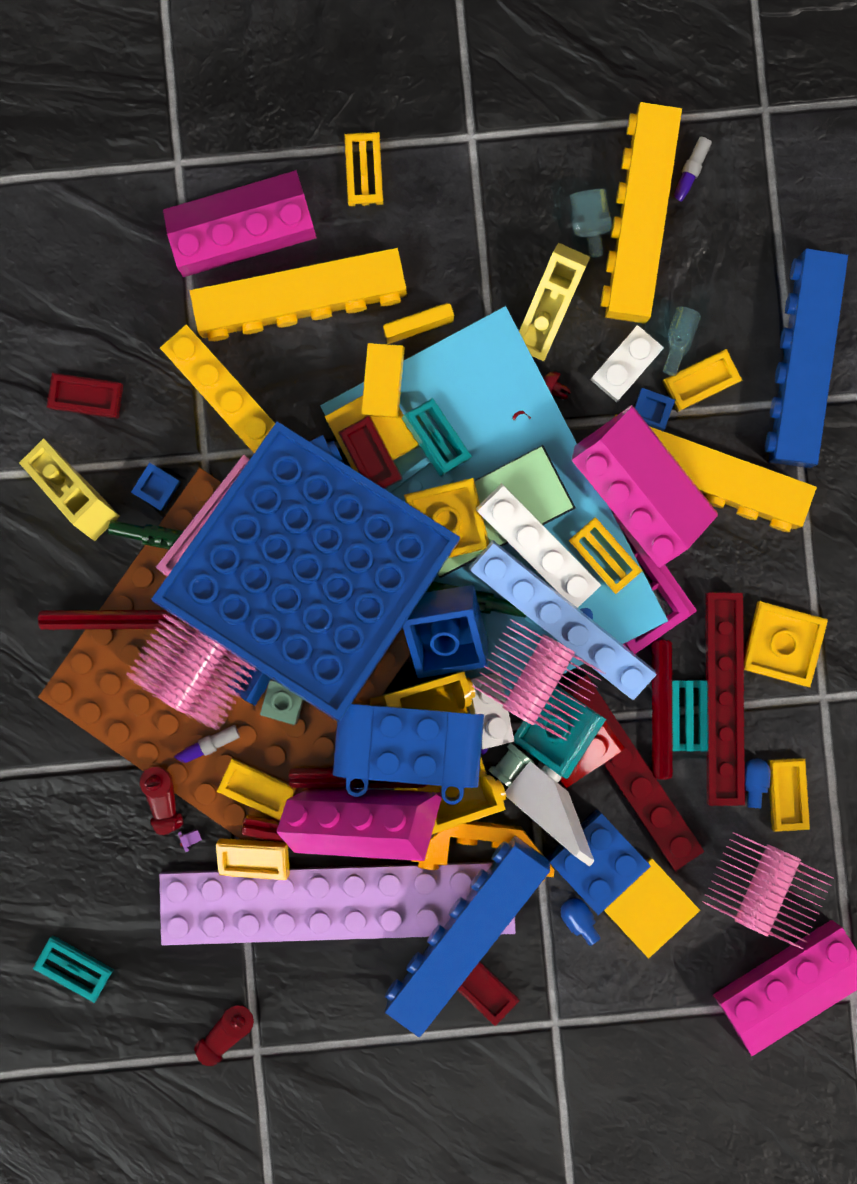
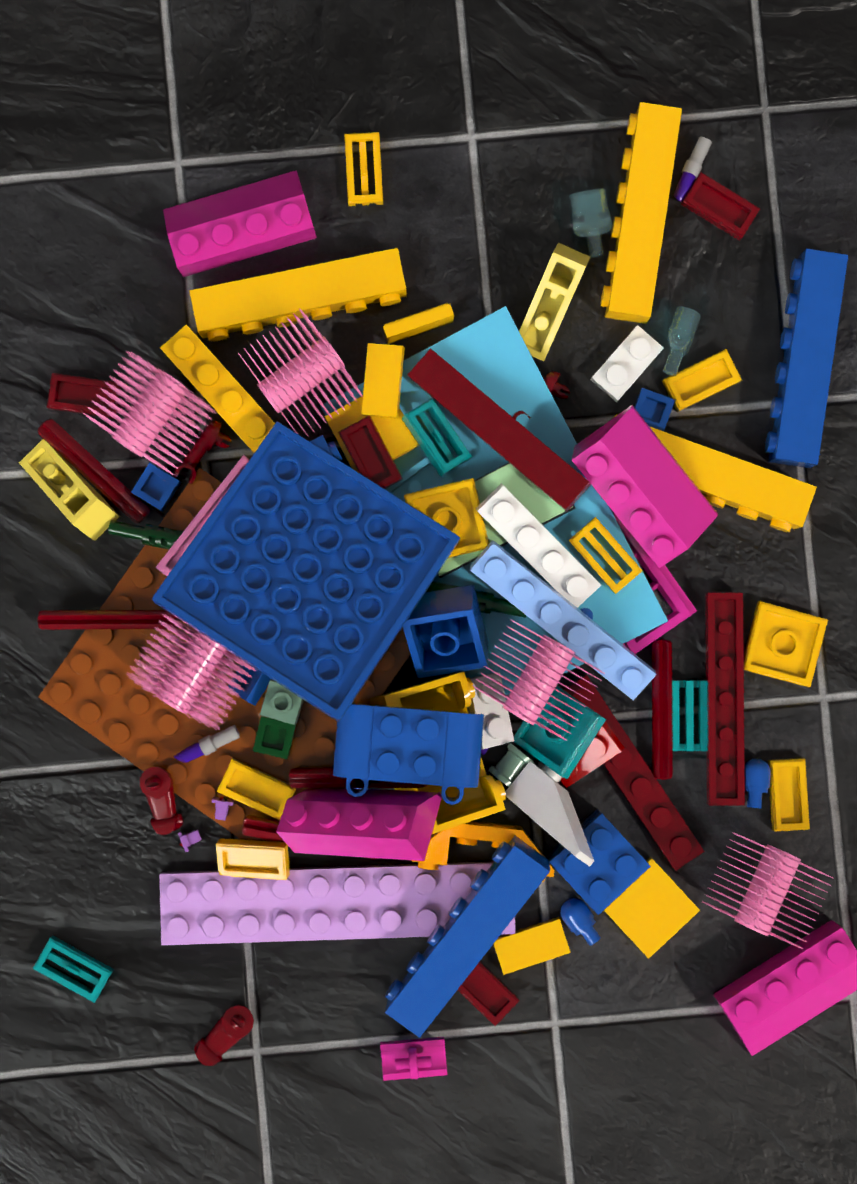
(93, 471): none -> dark red axle
(150, 411): none -> bright pink piece
(210, 435): none -> dark red piece
(222, 805): none -> medium lavender piece
(274, 737): none -> dark green plate
(303, 373): none -> bright pink piece
(413, 1058): none -> dark pink hips
(499, 430): none -> dark red tile
(531, 946): none -> yellow tile
(720, 206): none -> dark red tile

